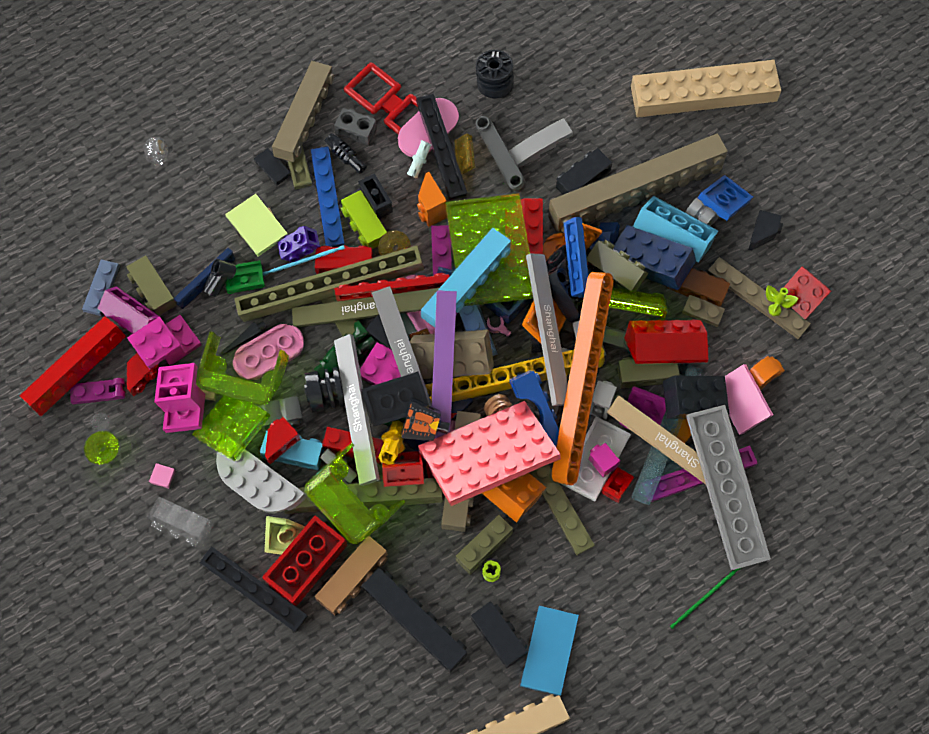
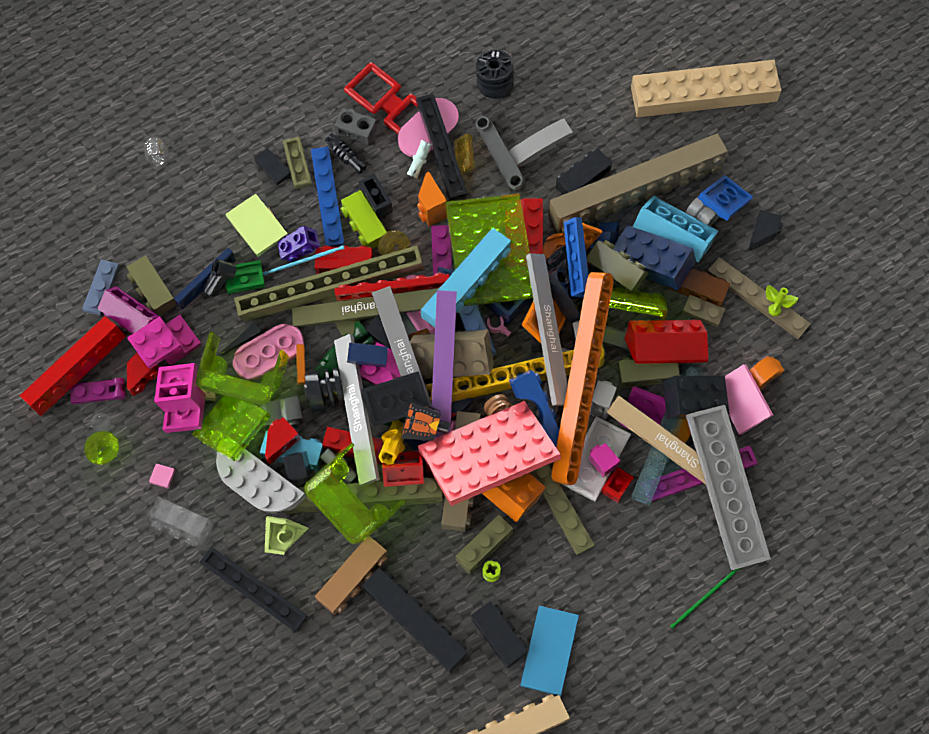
(297, 466): none -> black brick
(300, 364): none -> orange tile
(303, 111): dark tan brick -> none
(305, 561): red brick -> none
(367, 354): none -> dark blue tile
(809, 291): plate -> none

